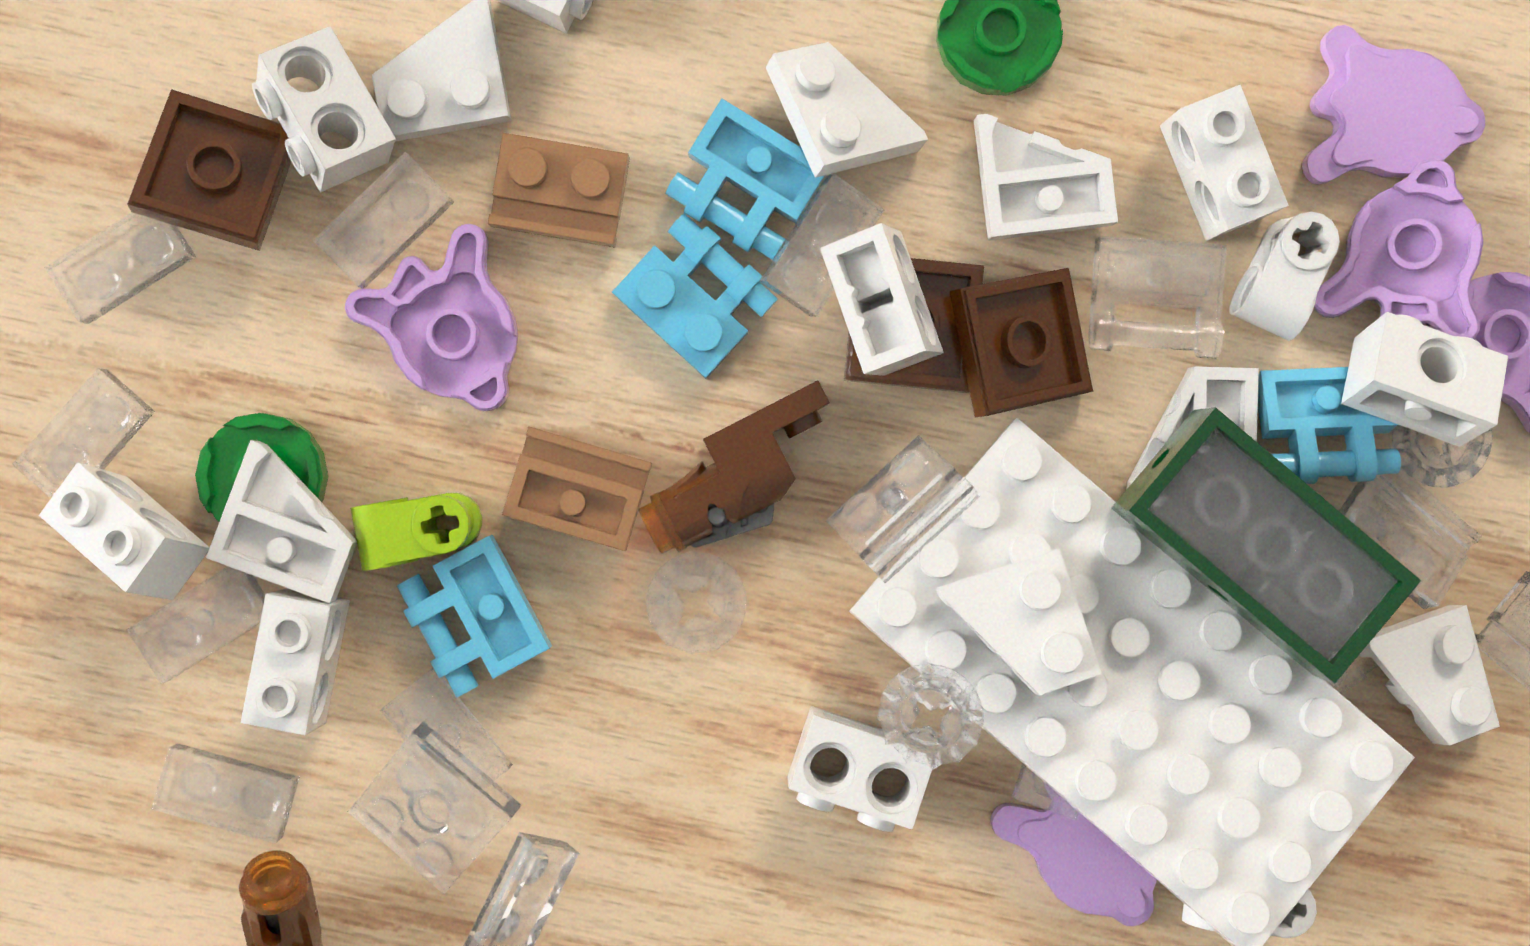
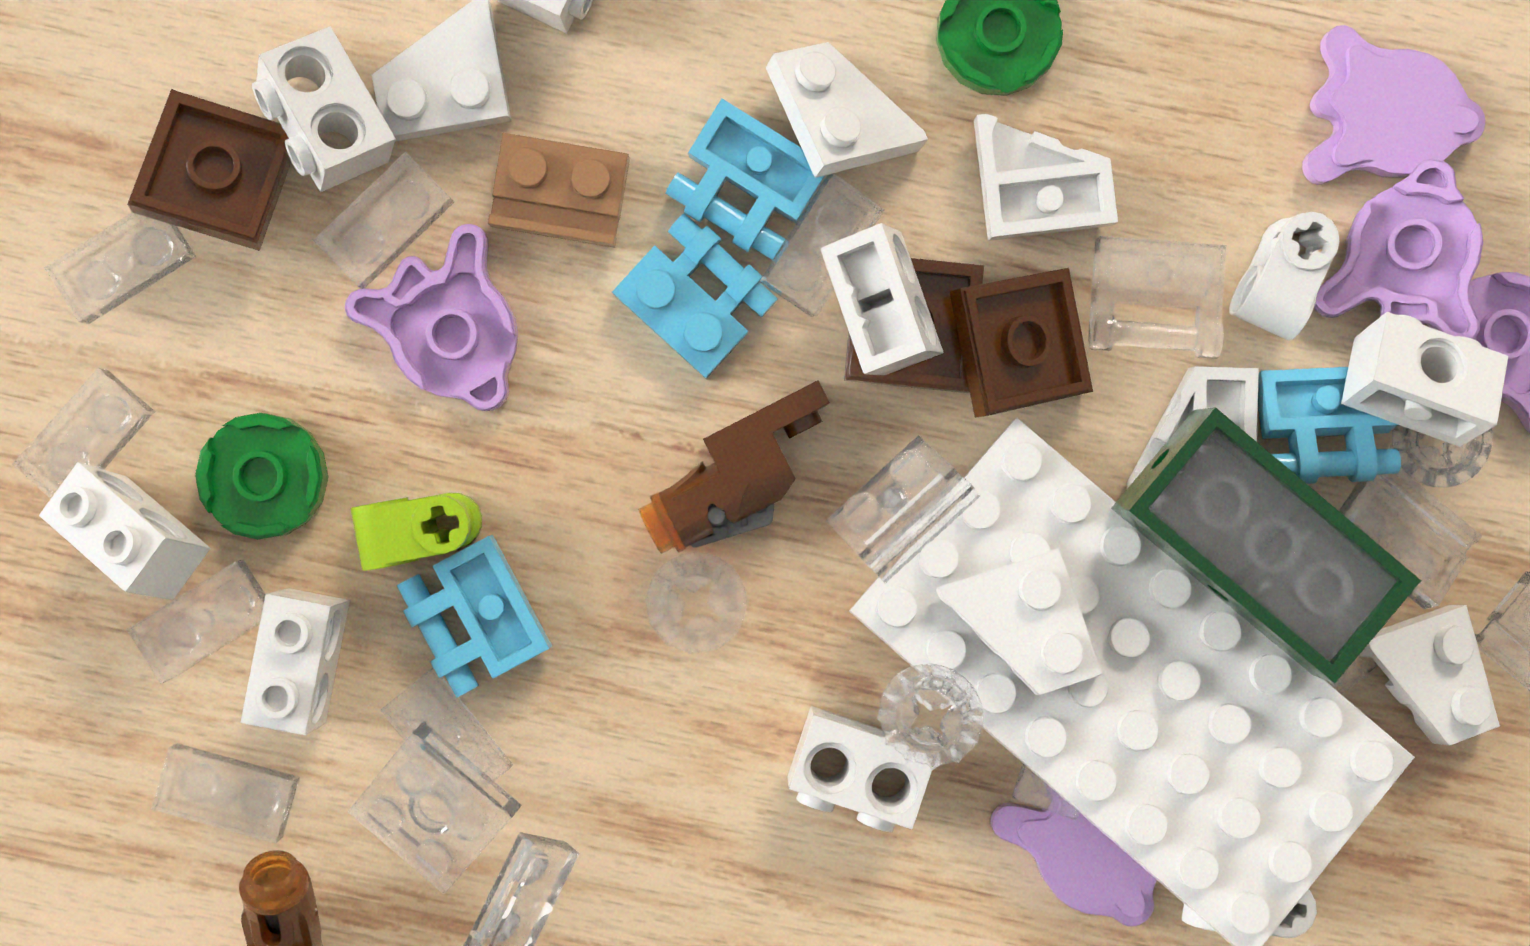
(281, 529): white wing -> none
(577, 489): medium nougat plate -> none
(1223, 163): white brick -> none

